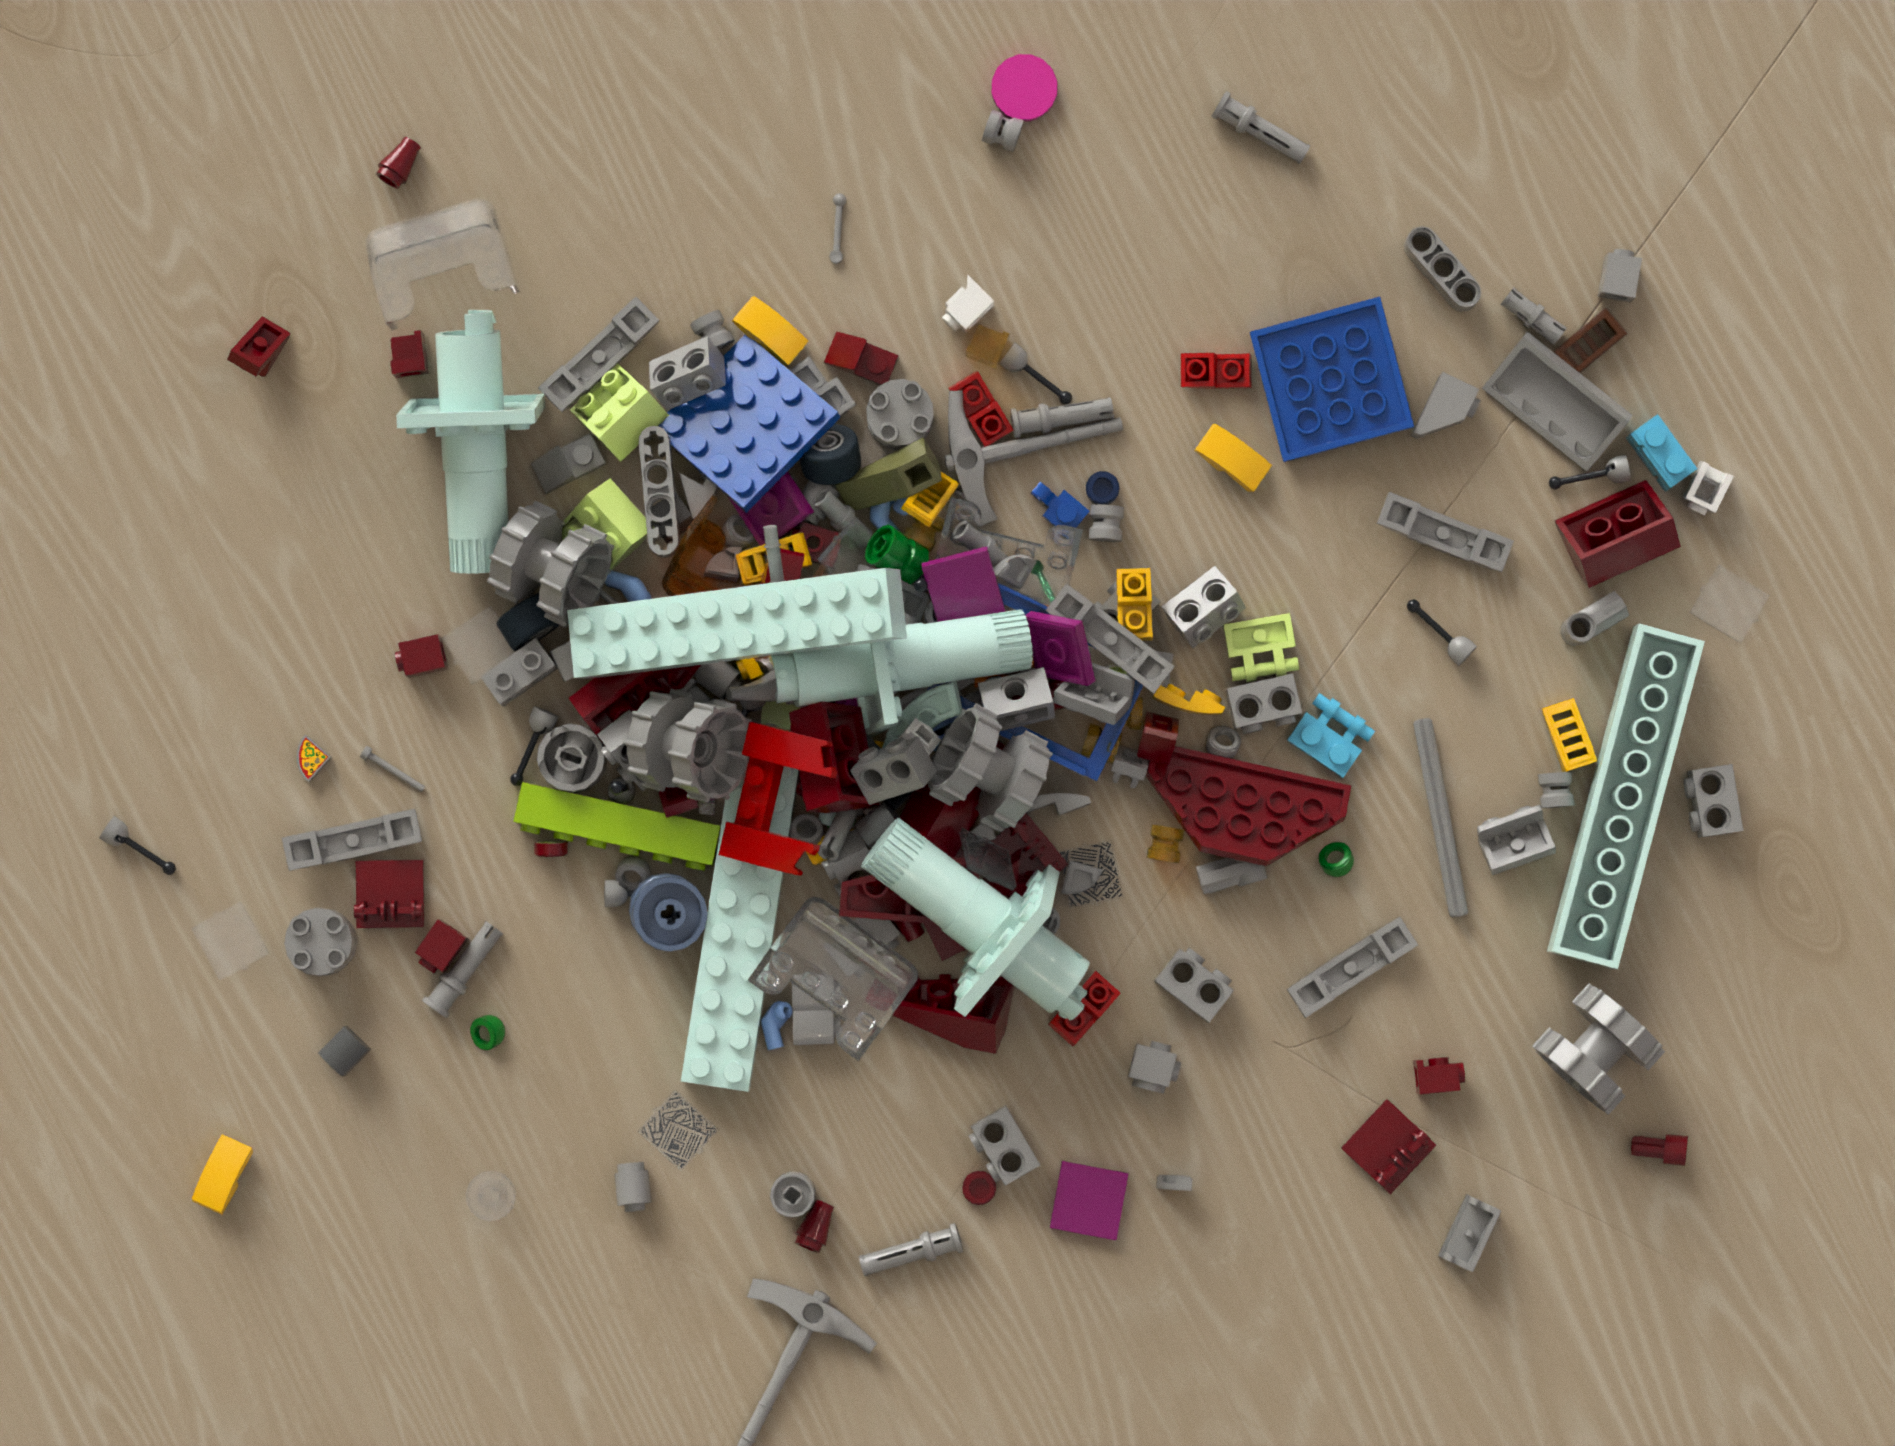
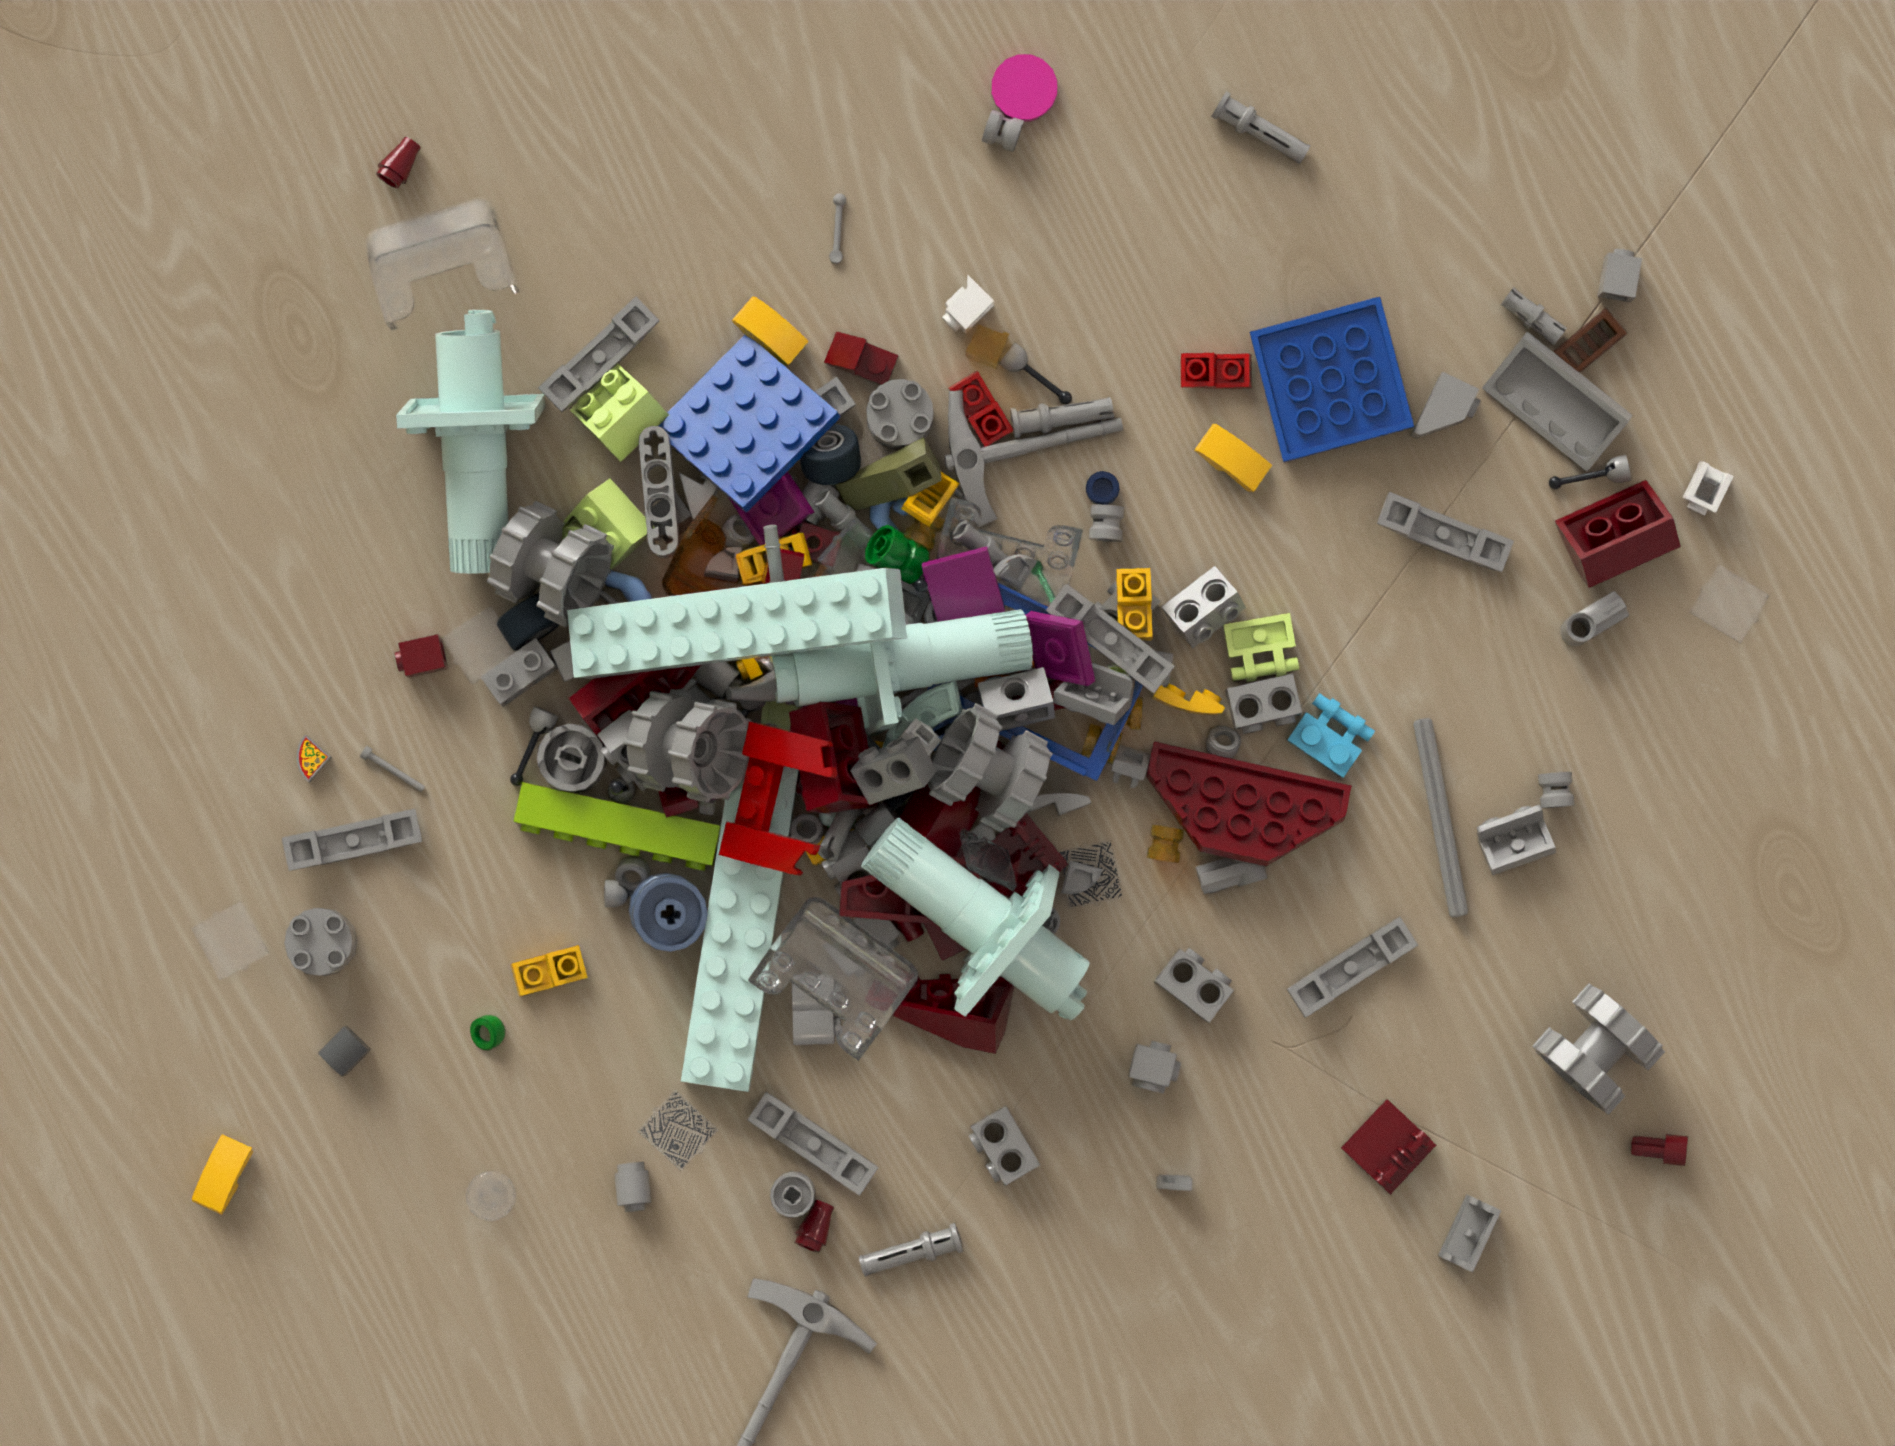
(117, 834): hinge -> none
(259, 347): dark red slope -> none
(389, 894): dark red hinge -> none
(409, 355): dark red panel -> none
(440, 947): dark red brick -> none
(453, 983): light grey pin -> none
(548, 970): none -> yellow slope
(551, 848): dark red tile -> none
(568, 463): light grey slope -> none
(687, 373): light grey brick -> none
(711, 326): light grey wheel -> none
(773, 1021): light blue arm -> none
(809, 374): light grey tile -> none
(813, 1143): none -> light grey slope
(979, 1187): dark red tile -> none
(1061, 509): blue plate -> none
(1089, 1200): magenta tile -> none
(1098, 999): red slope -> none
(1158, 737): dark red slope -> none
(1340, 868): green piece -> none
(1438, 1076): dark red brick -> none
(1444, 285): light grey beam -> none
(1458, 648): hinge -> none
(1561, 751): yellow slope -> none
(1625, 796): light aqua brick -> none
(1661, 452): medium azure brick -> none
(1723, 799): light grey brick -> none

